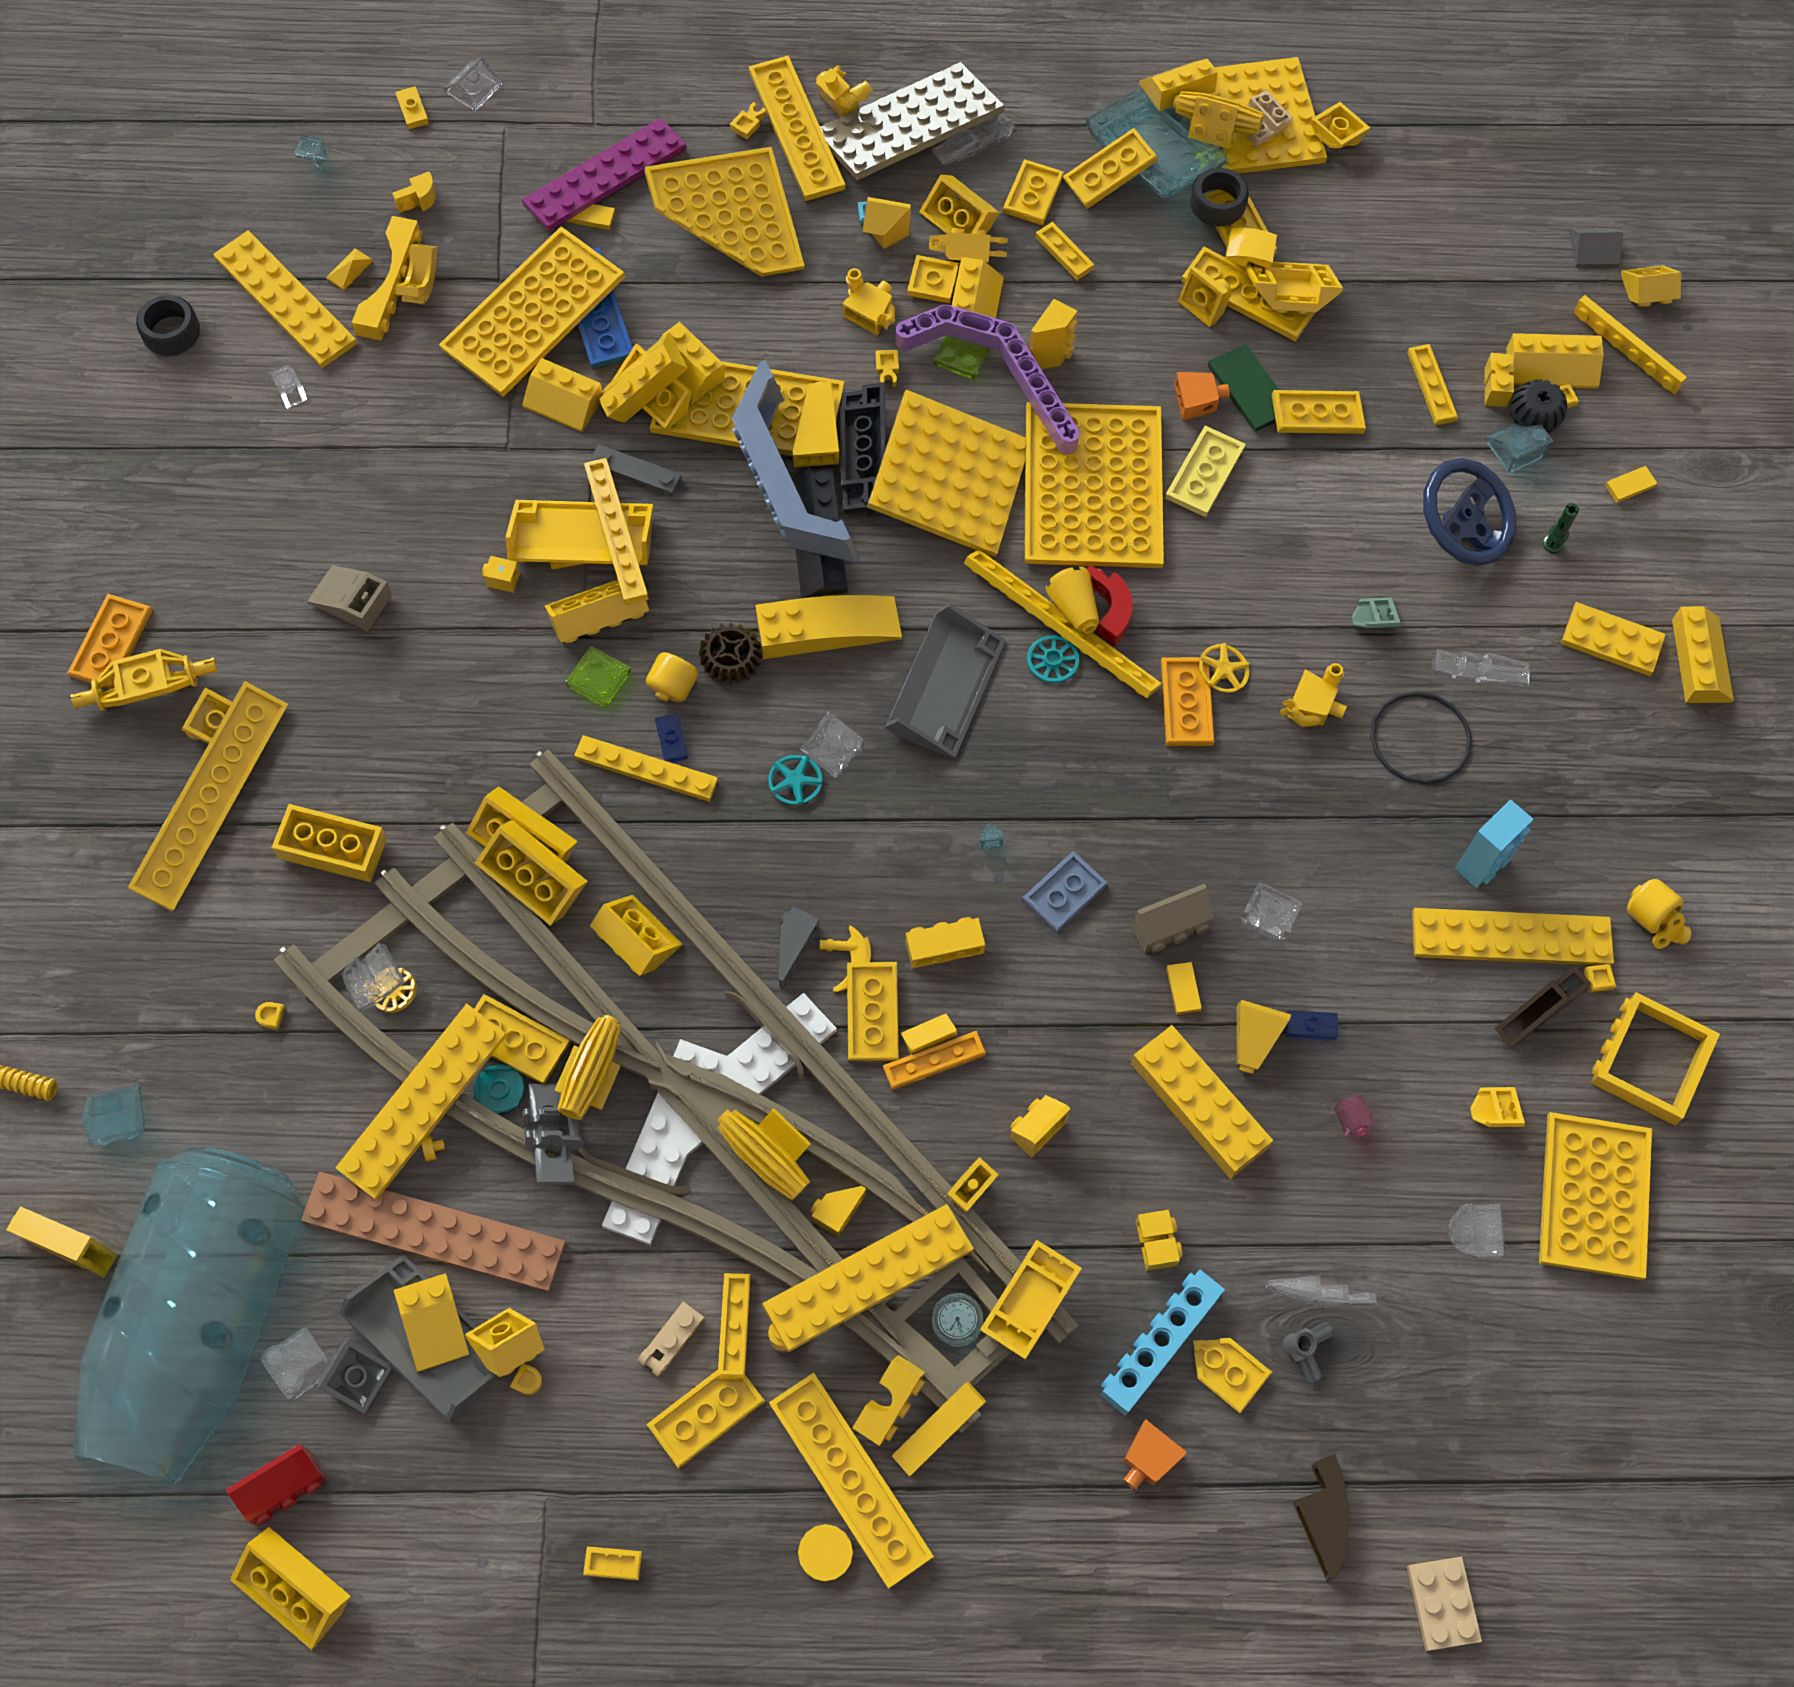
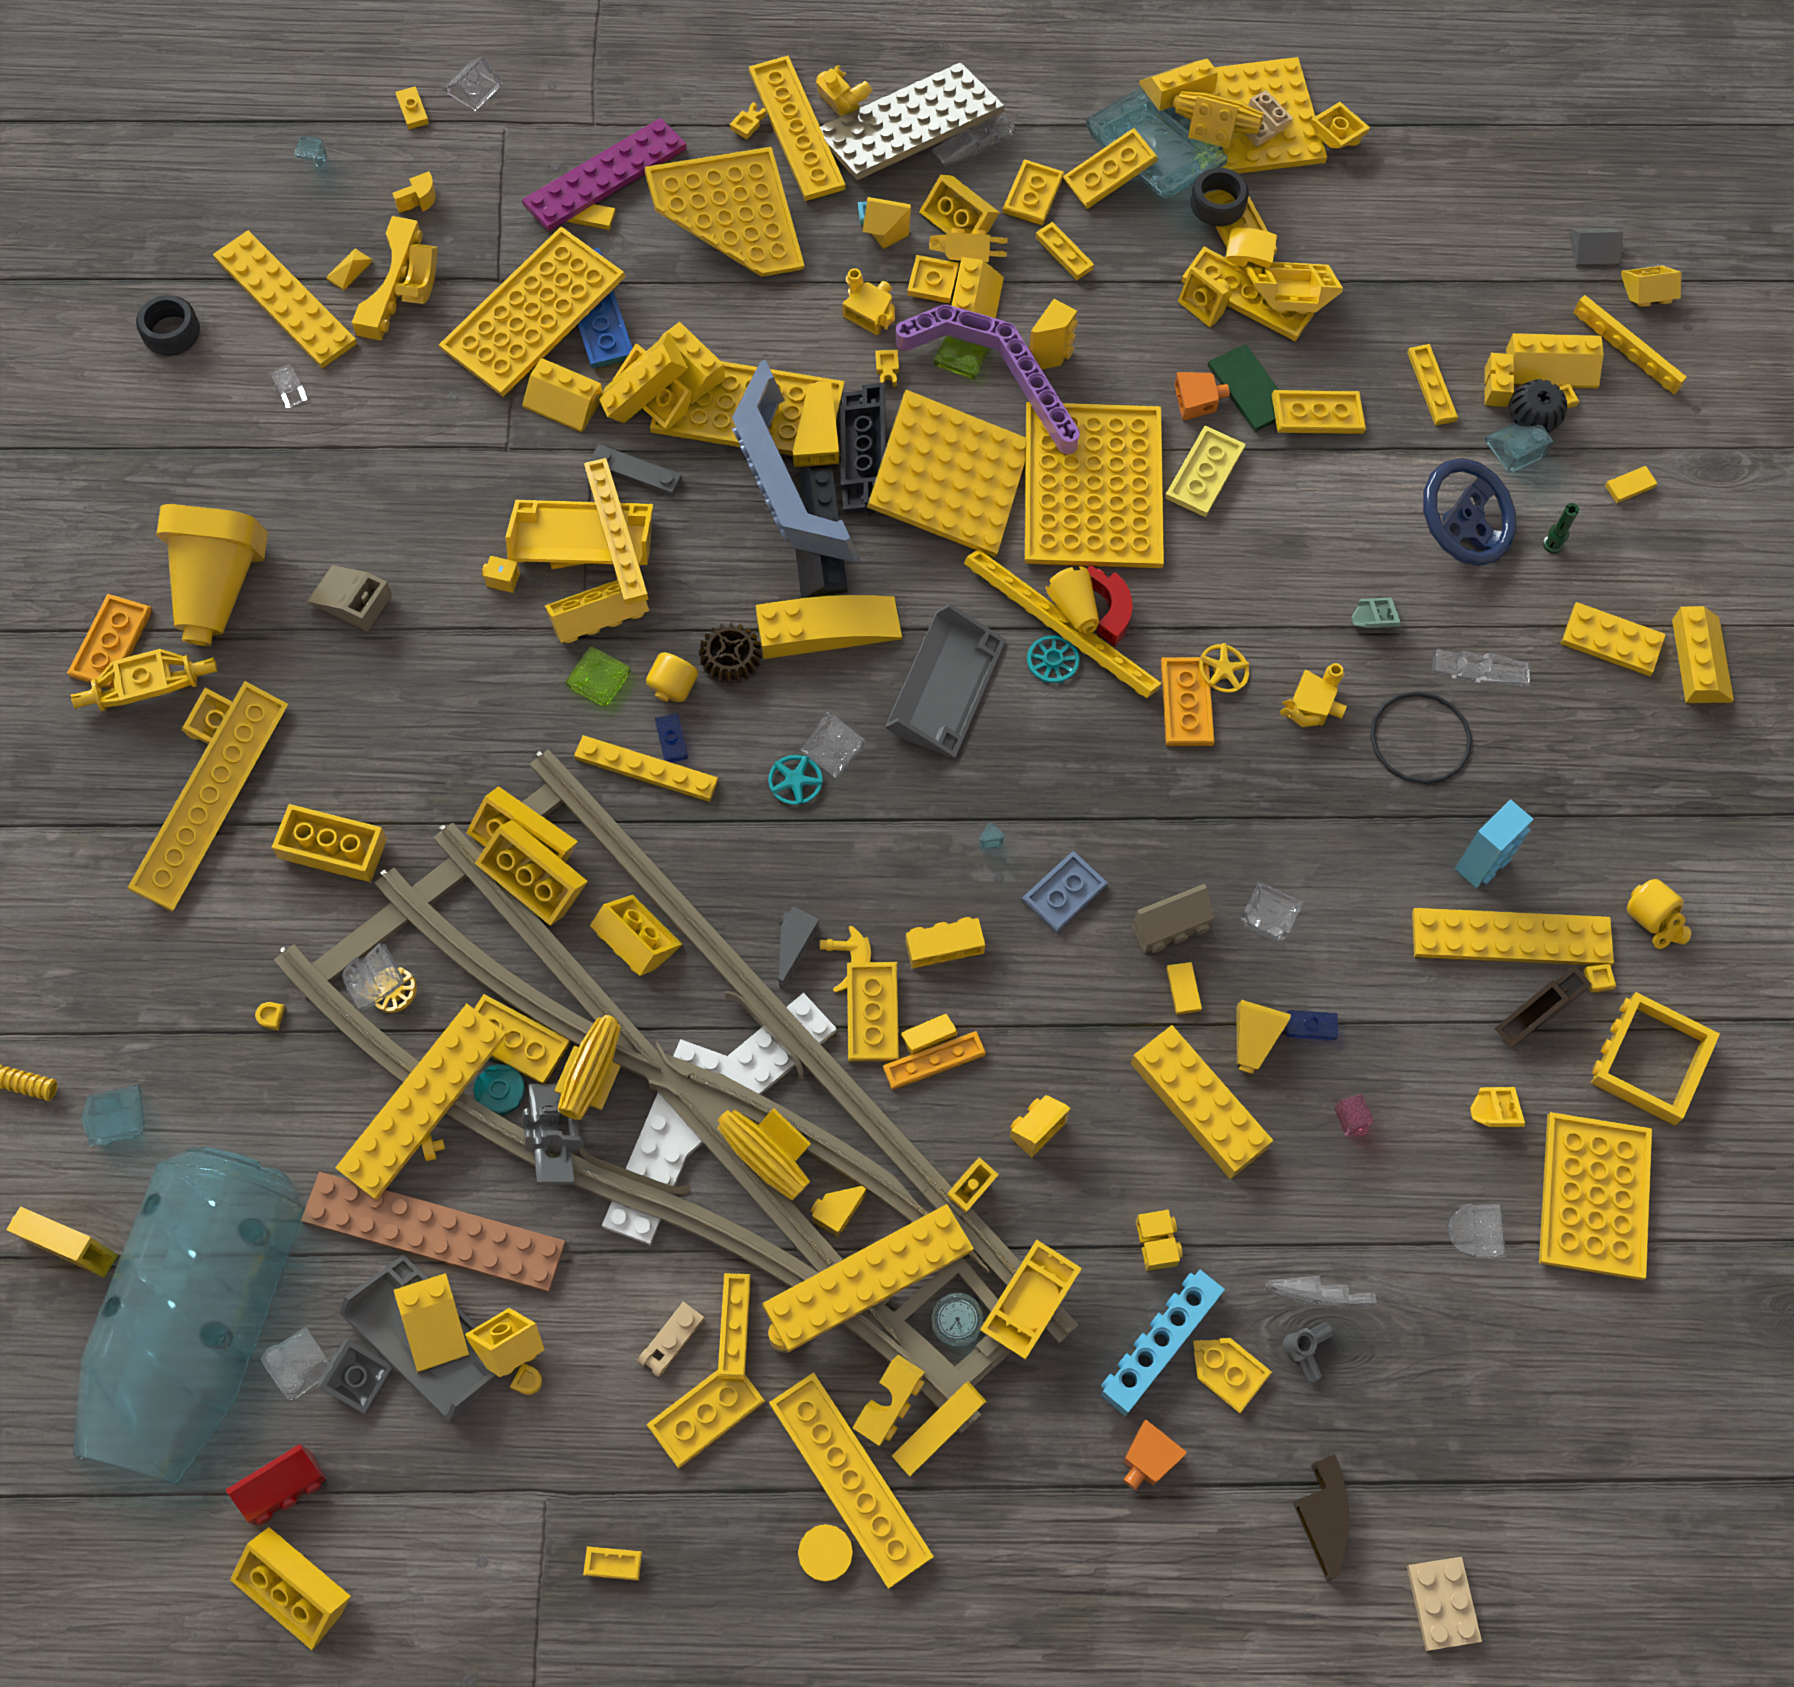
(207, 565): none -> yellow cone

